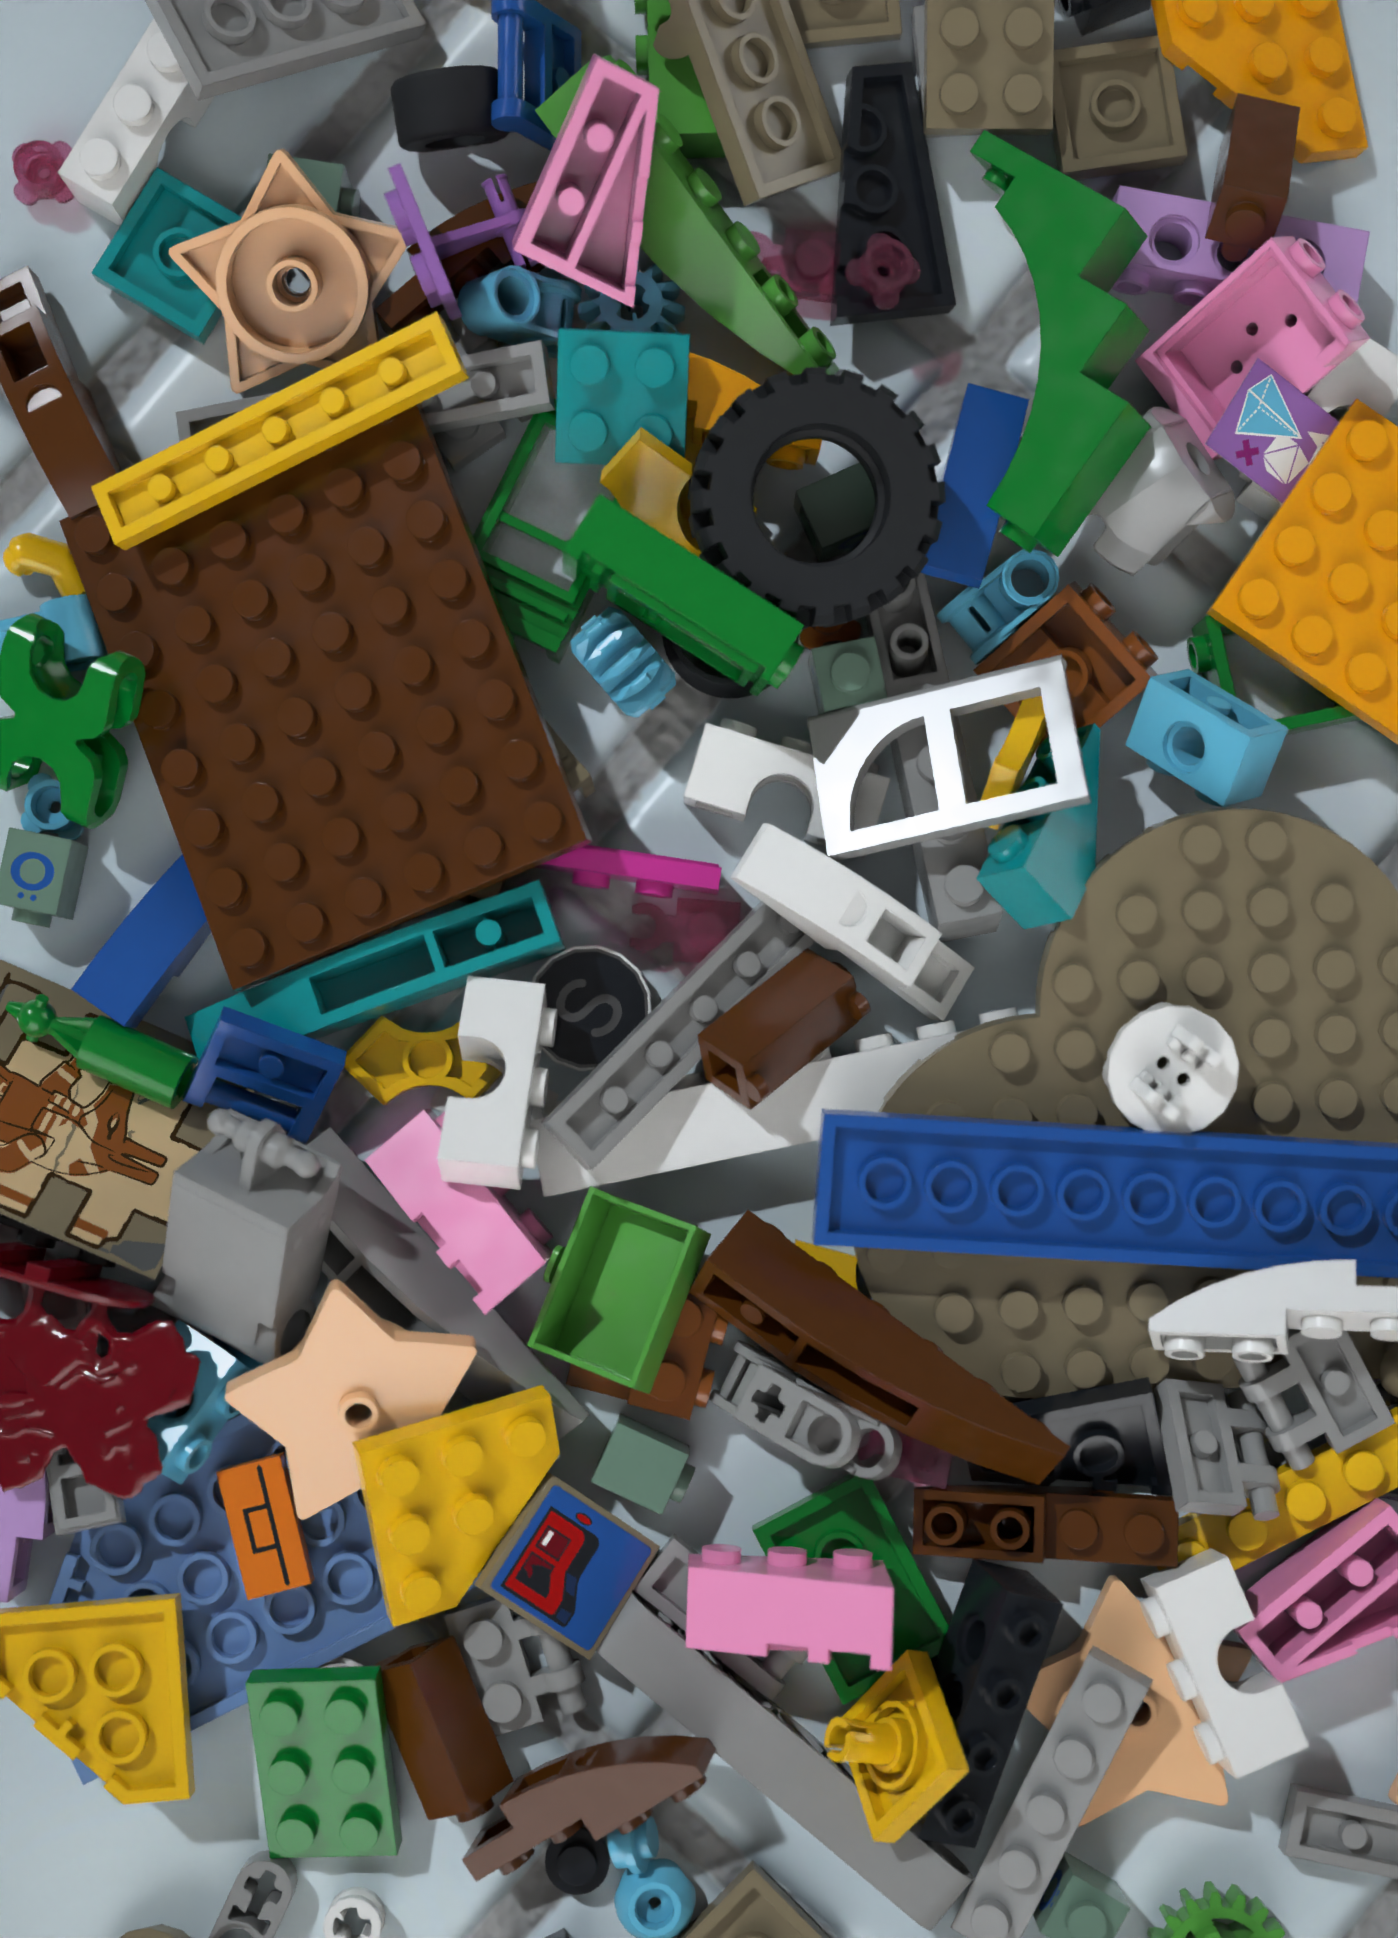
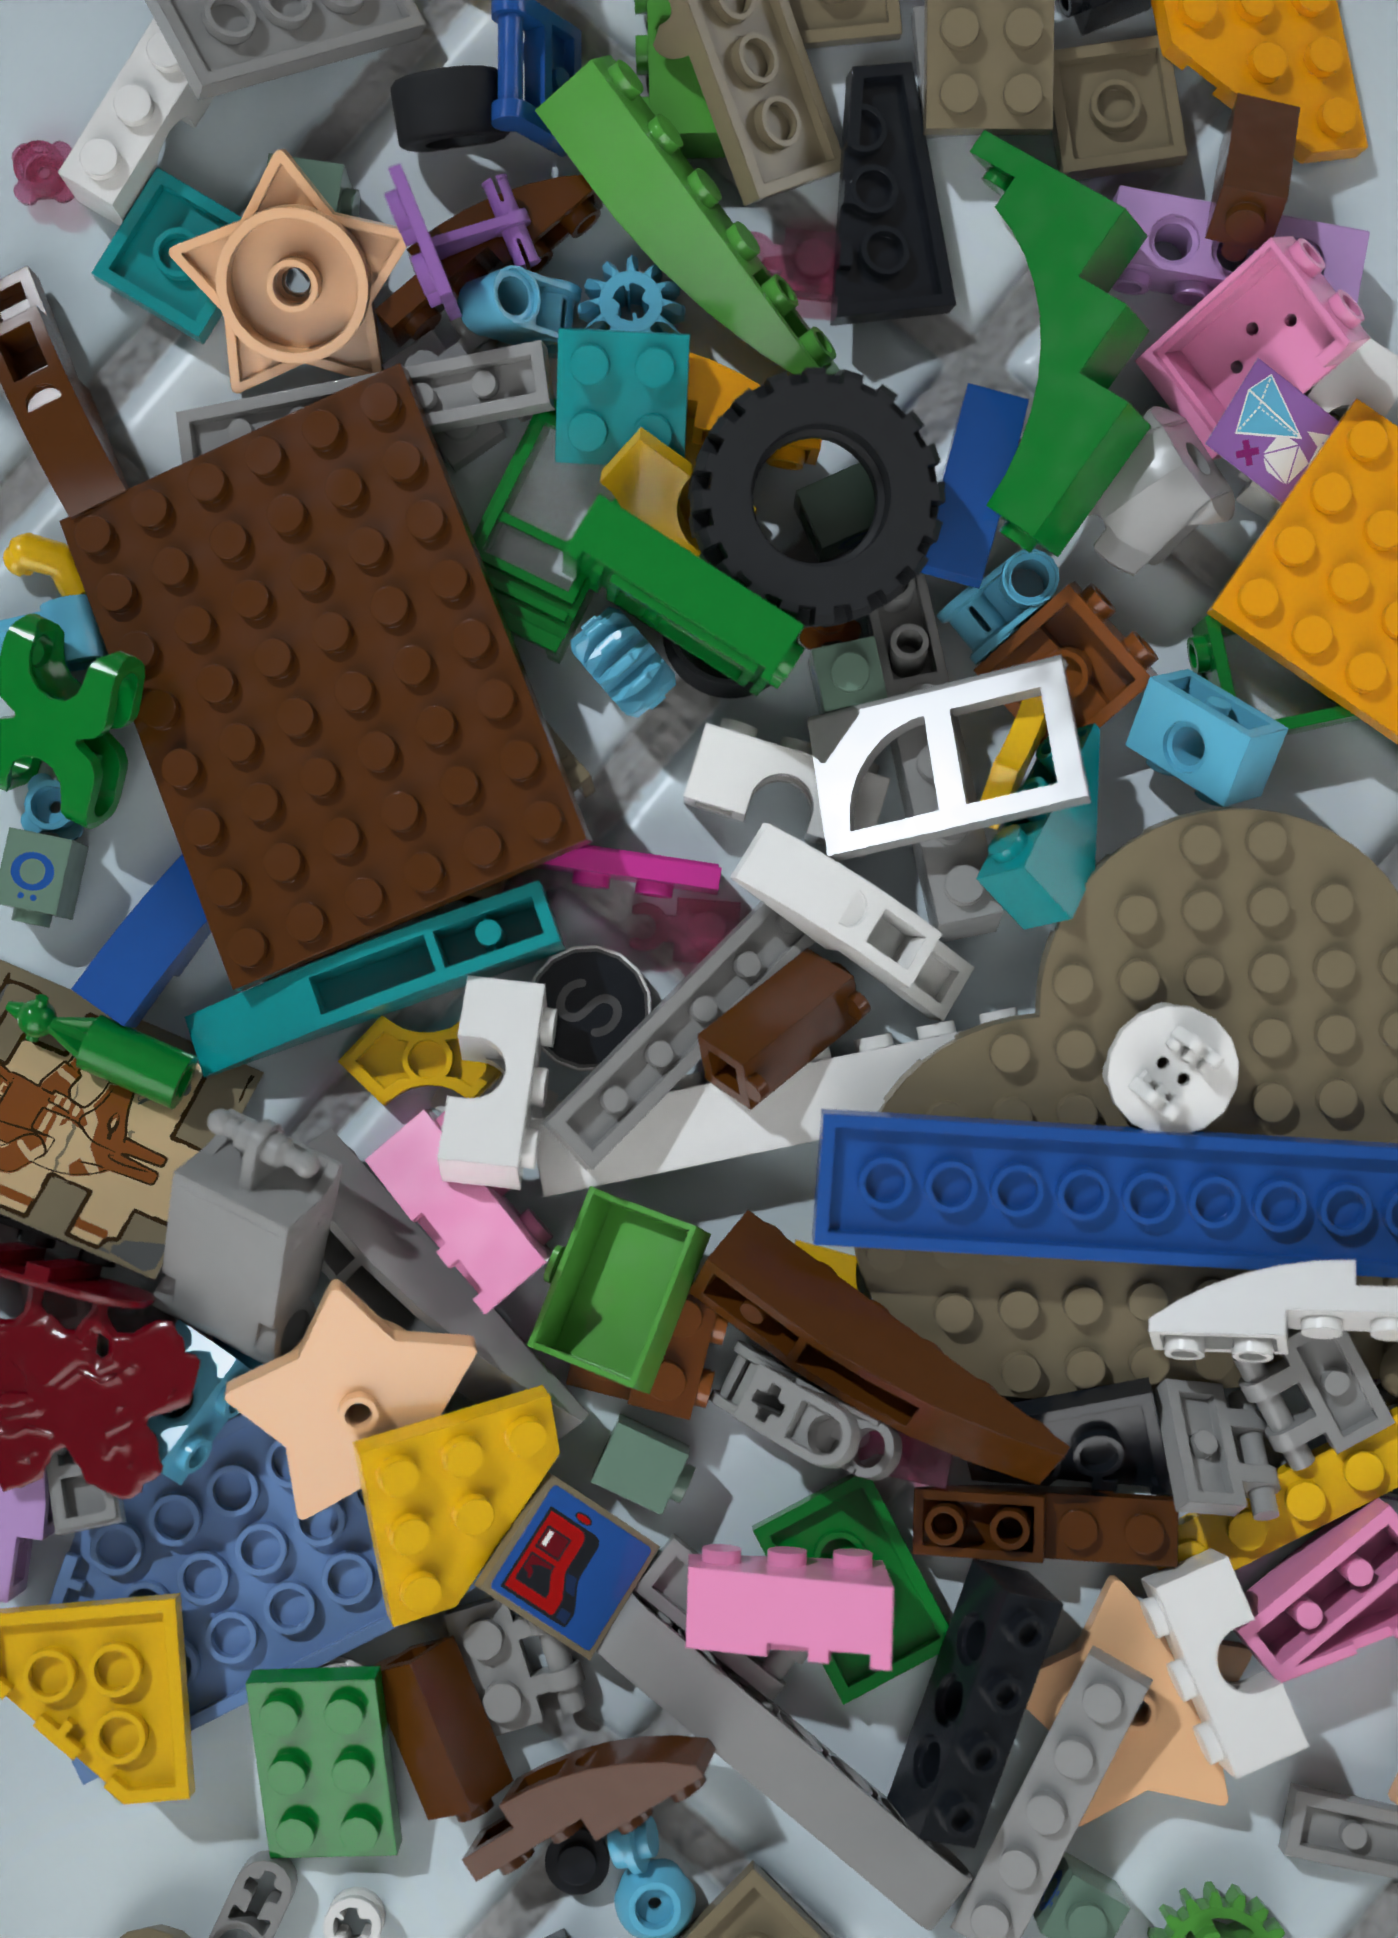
(265, 1526): orange tile -> none
(271, 1063): blue plate -> none
(280, 431): yellow plate -> none
(594, 184): bright pink wedge -> none
(887, 253): clear pink plate -> none
(899, 1746): yellow plate -> none

